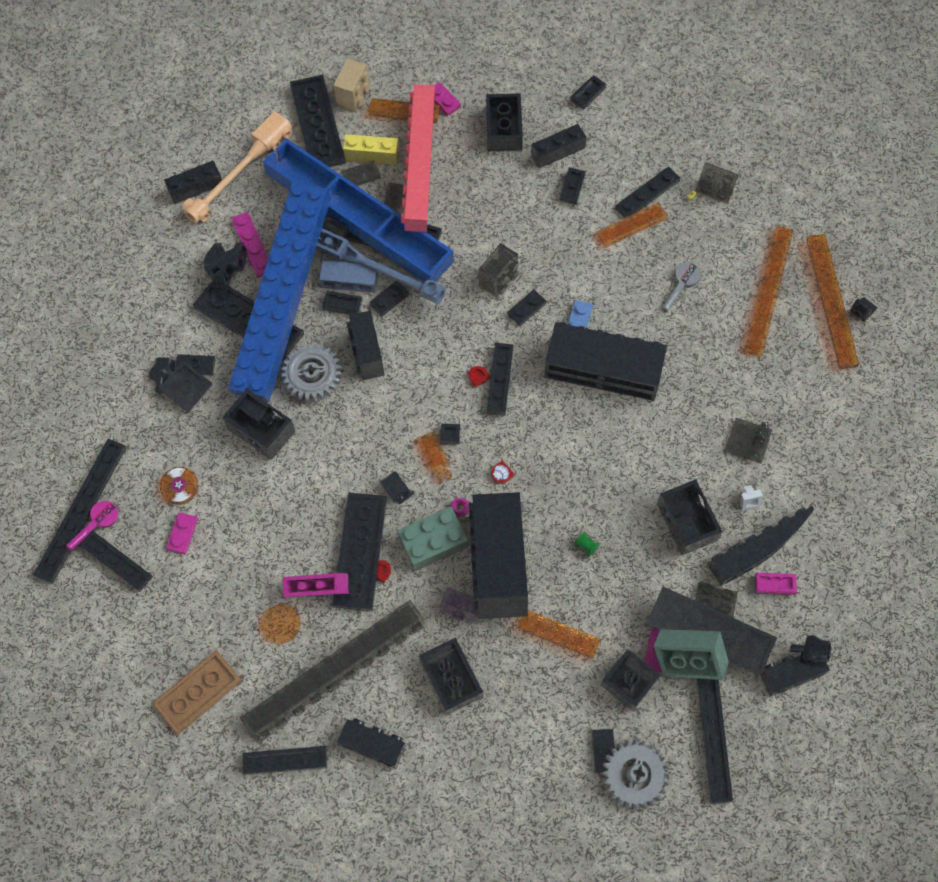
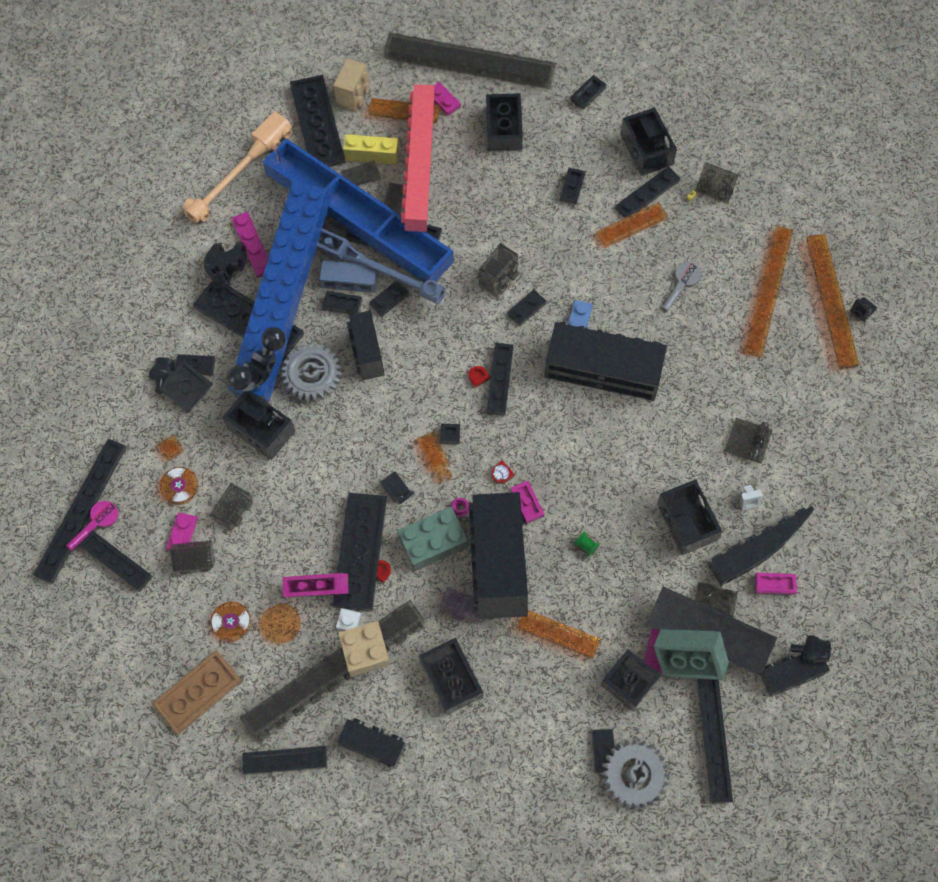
(170, 448): none -> clear orange plate
(192, 556): none -> clear smoke brick
(193, 182): black brick -> none
(231, 621): none -> clear orange tile
(232, 506): none -> clear smoke brick
(256, 372): none -> black piece
(348, 619): none -> white plate
(364, 648): none -> tan brick
(470, 60): none -> clear smoke brick
(530, 506): none -> dark pink plate
(558, 146): black brick -> none
(646, 143): none -> black piece

